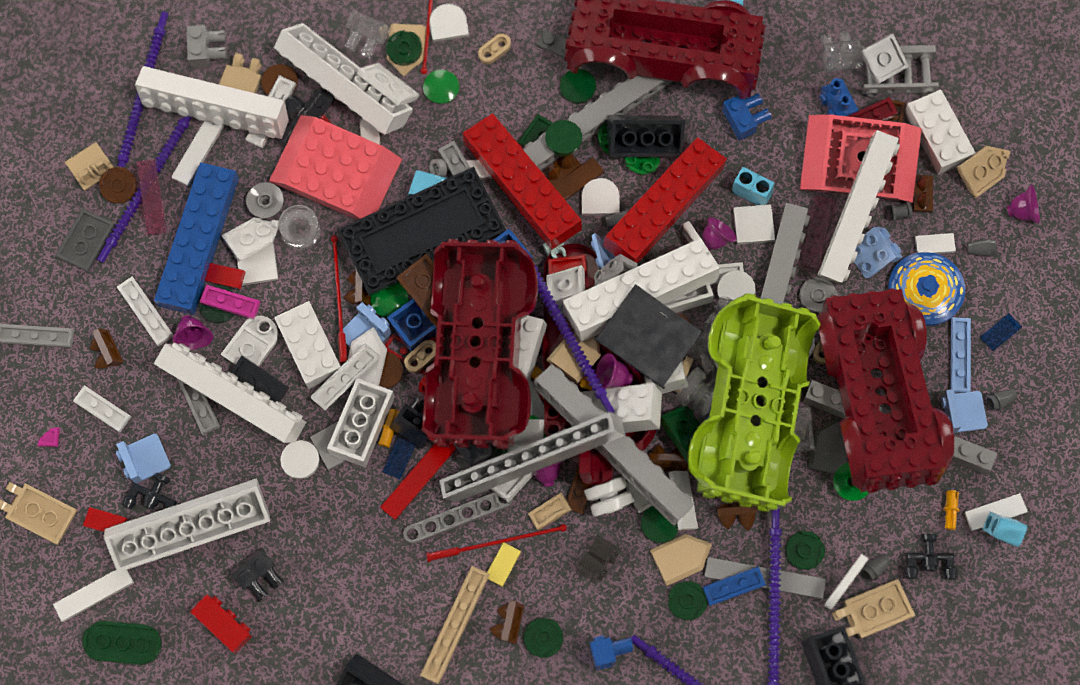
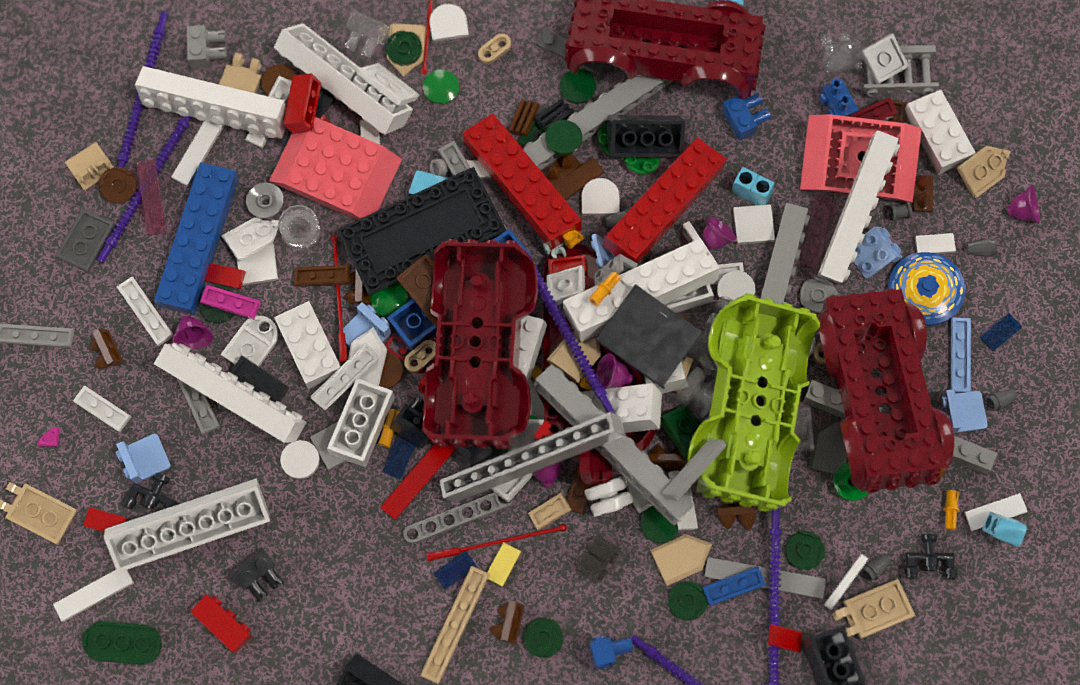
(302, 103): none -> red brick
(322, 275): none -> reddish brown tile
(454, 570): none -> clear blue tile
(521, 116): none -> reddish brown tile
(543, 432): none -> red tile
(565, 107): none -> black tile
(572, 238): none -> light orange tile
(604, 289): none -> light orange axle
(693, 469): none -> light grey tile
(784, 638): none -> red tile

